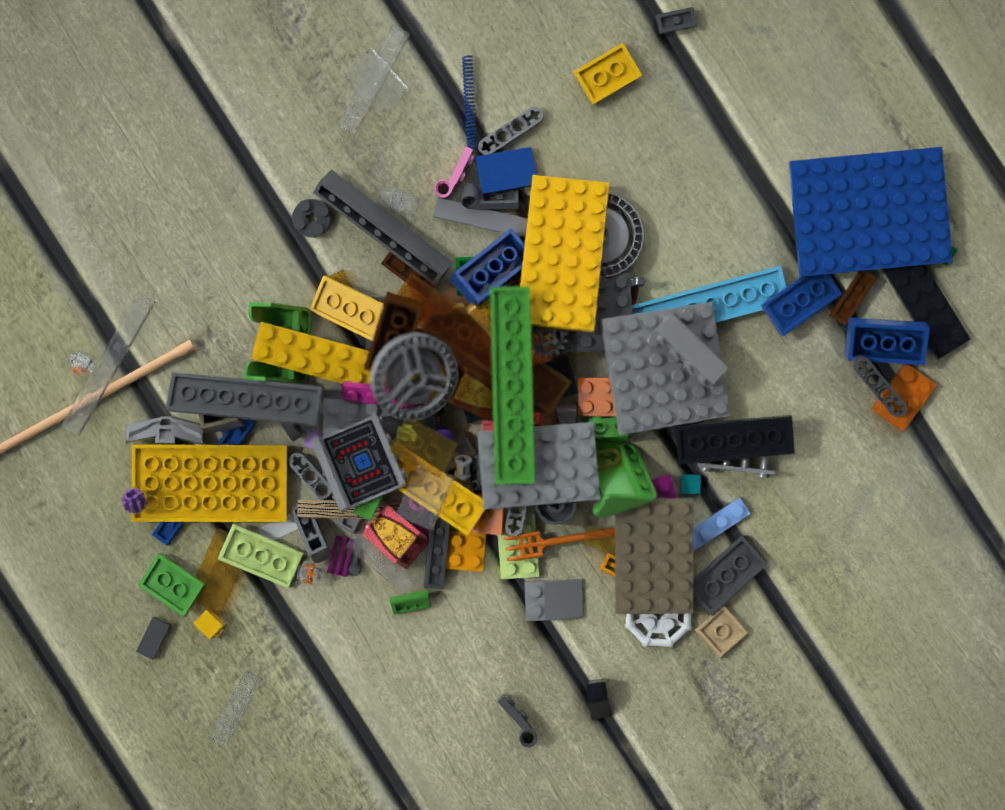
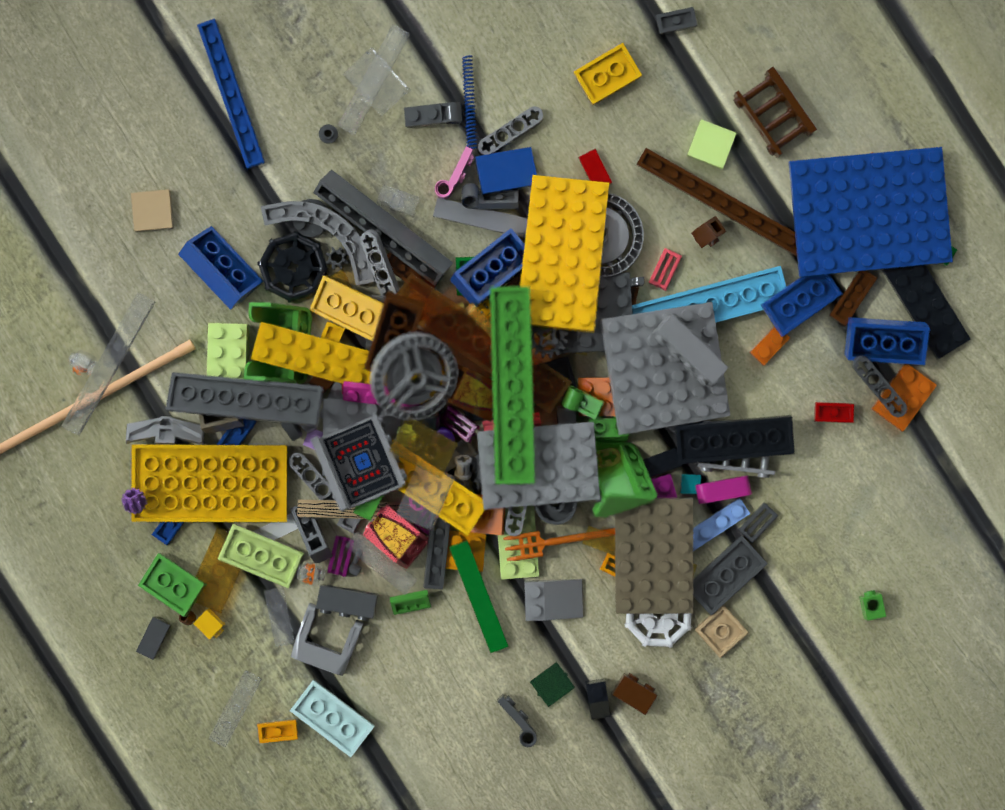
(152, 210): none -> tan tile
(188, 621): none -> reddish brown hinge
(220, 267): none -> blue slope
(227, 349): none -> yellowish green brick
(231, 93): none -> blue tile
(277, 731): none -> light orange plate
(279, 616): none -> clear tile
(283, 261): none -> black plate
(319, 655): none -> light grey connector
(326, 384): none -> reddish brown tile
(328, 140): none -> dark grey plate
(331, 222): none -> light grey plate
(332, 332): none -> yellow plate
(332, 718): none -> light aqua plate
(334, 263): none -> dark grey gear
(346, 602): none -> dark grey brick
(375, 265): none -> light grey beam
(433, 114): none -> dark grey plate
(471, 432): none -> magenta tile
(478, 596): none -> green tile
(552, 684): none -> clear green piece
(582, 402): none -> bright green plate
(594, 167): none -> red tile
(634, 693): none -> reddish brown brick
(662, 462): none -> black tile
(671, 254): none -> coral tile
(708, 232): none -> reddish brown brick
(711, 144): none -> yellowish green tile
(718, 200): none -> reddish brown plate
(723, 489): none -> dark pink beam
(768, 346): none -> orange plate
(768, 511): none -> dark grey tile
(793, 109): none -> reddish brown fence
(834, 412): none -> red plate
(878, 611): none -> bright green brick

